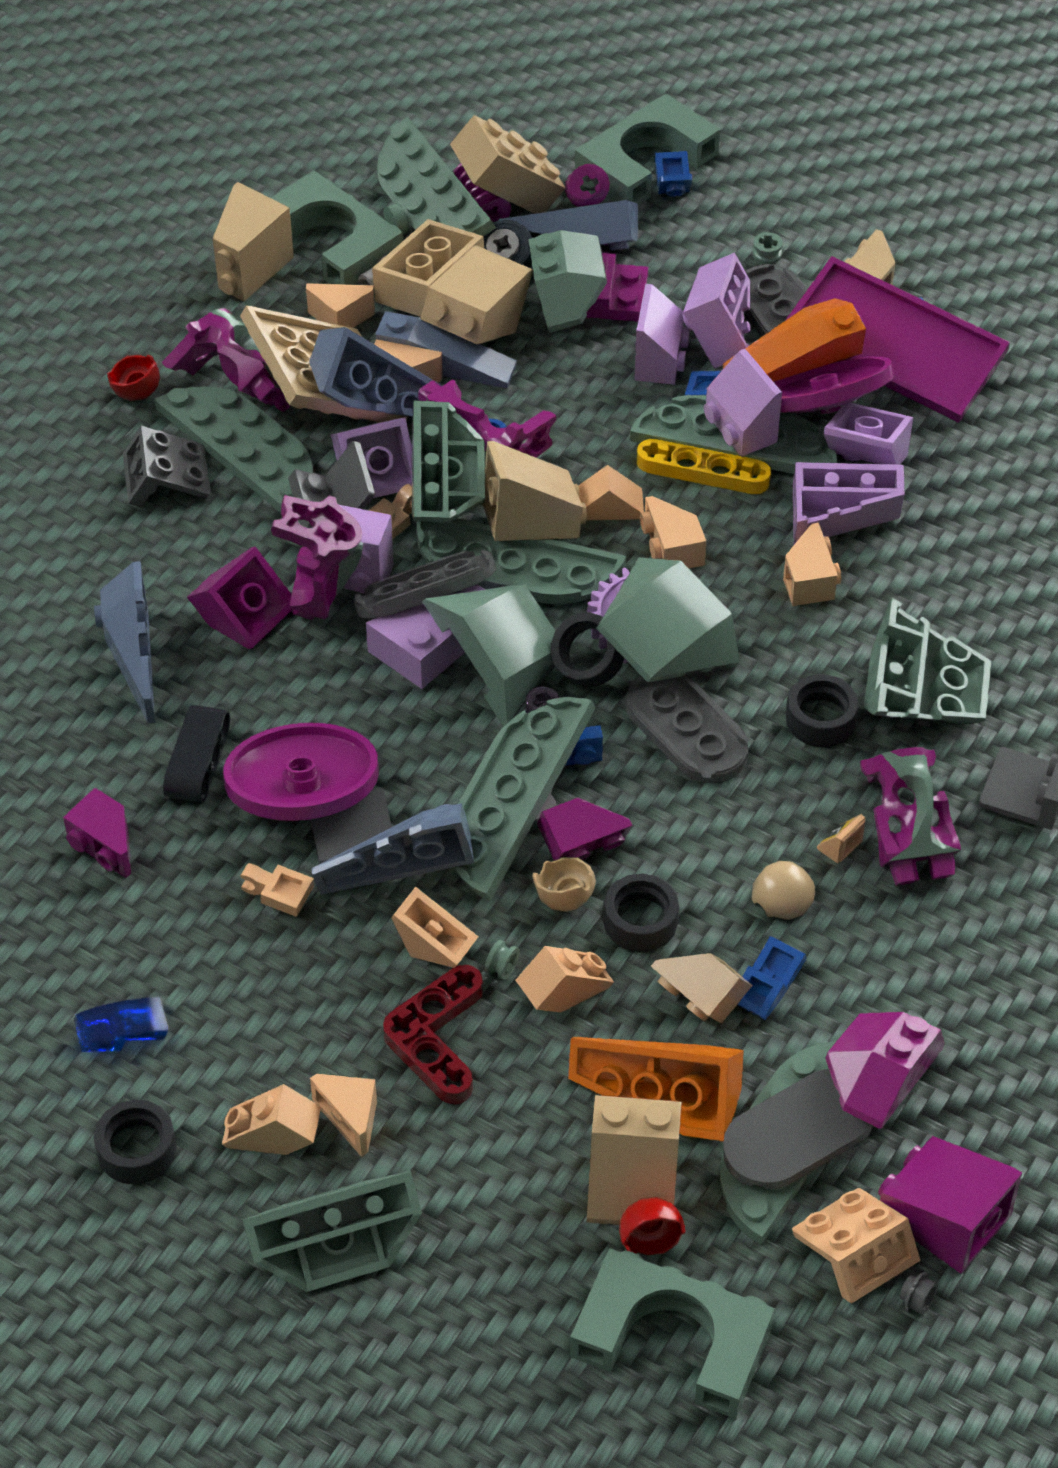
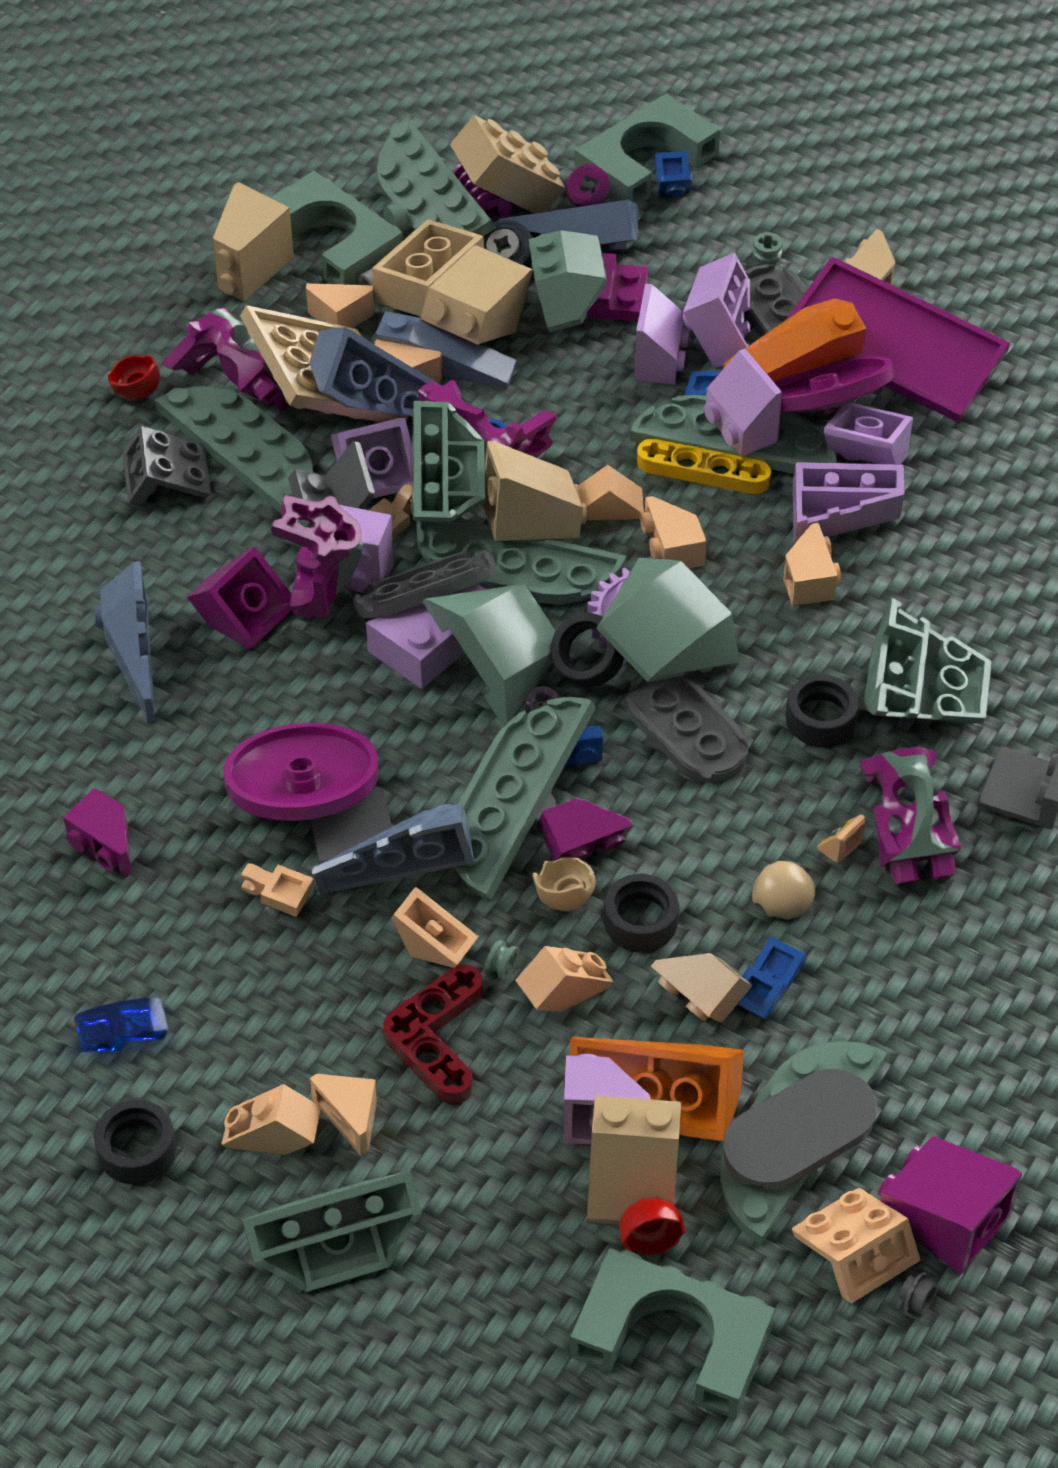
(196, 753): black beam -> none
(584, 1078): none -> lavender slope
(881, 1062): magenta wedge -> none

